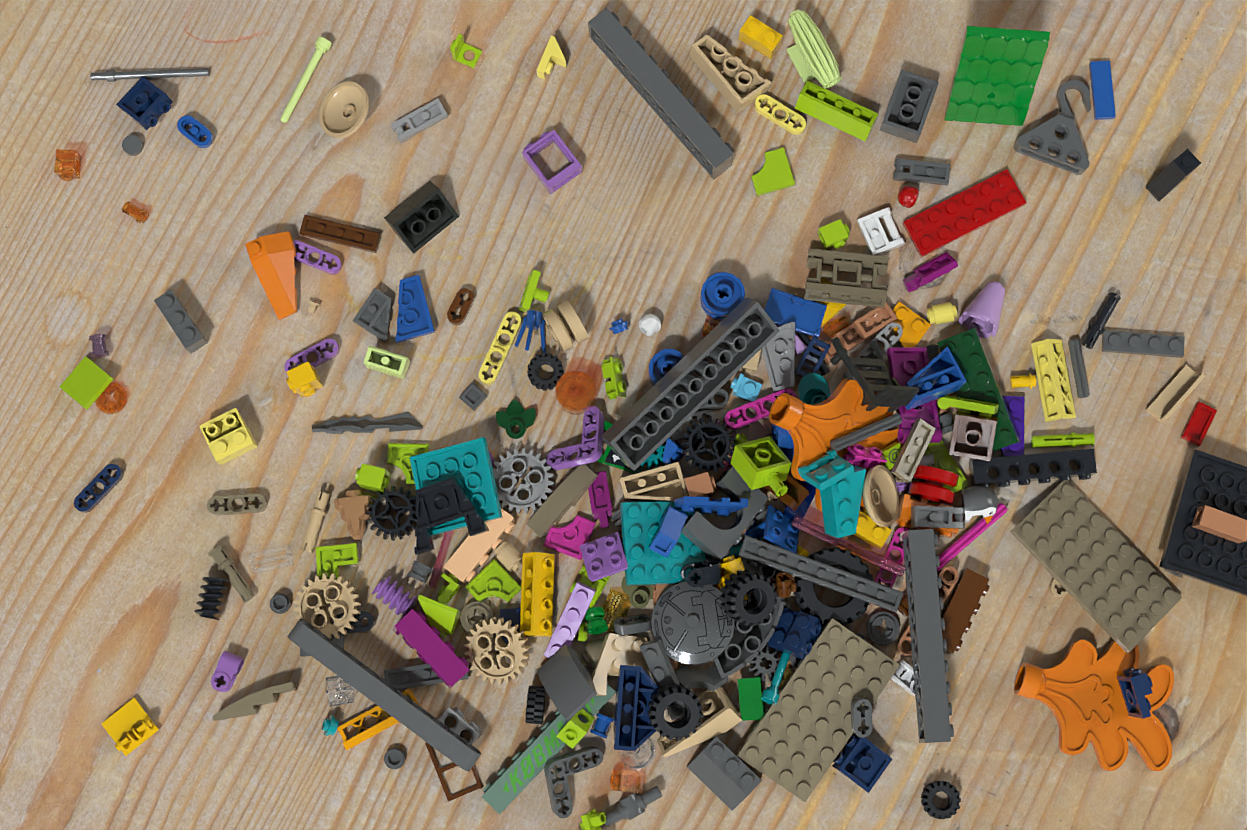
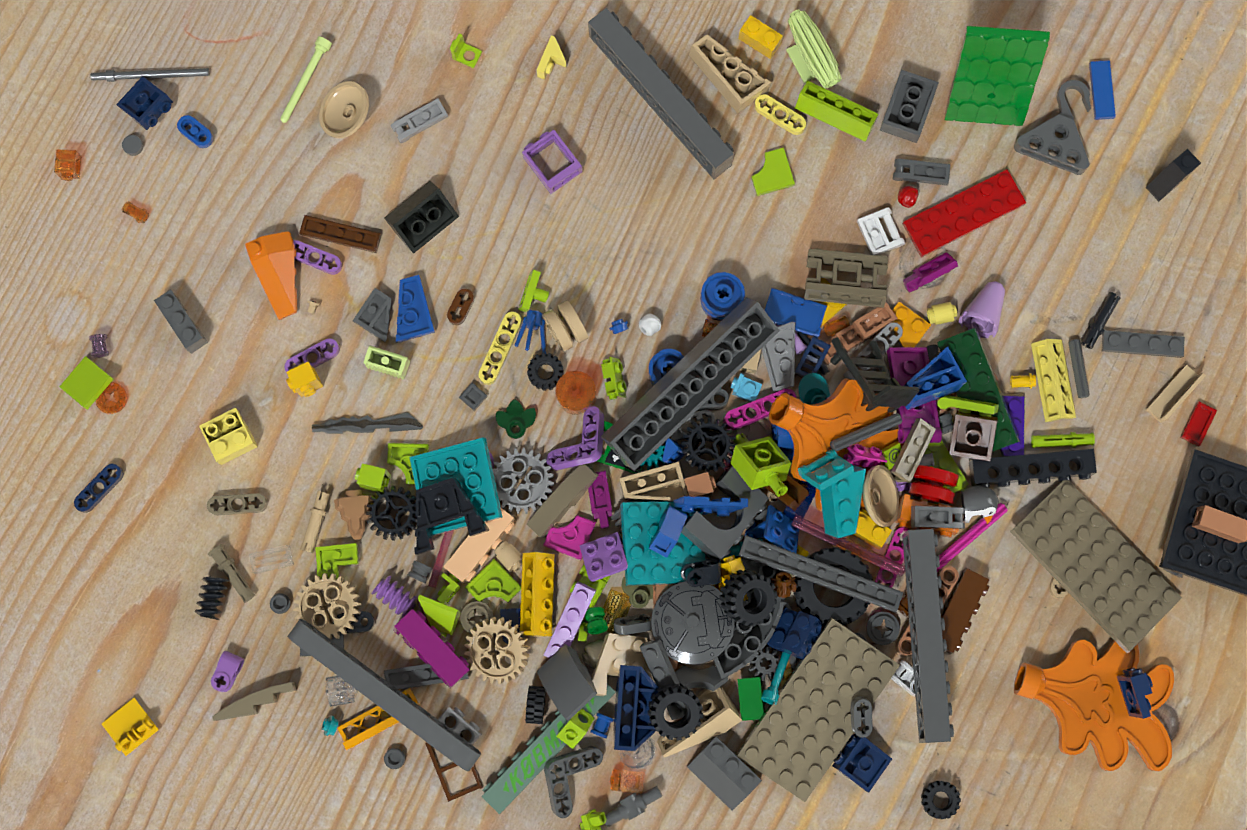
(833, 235): lime brick -> none

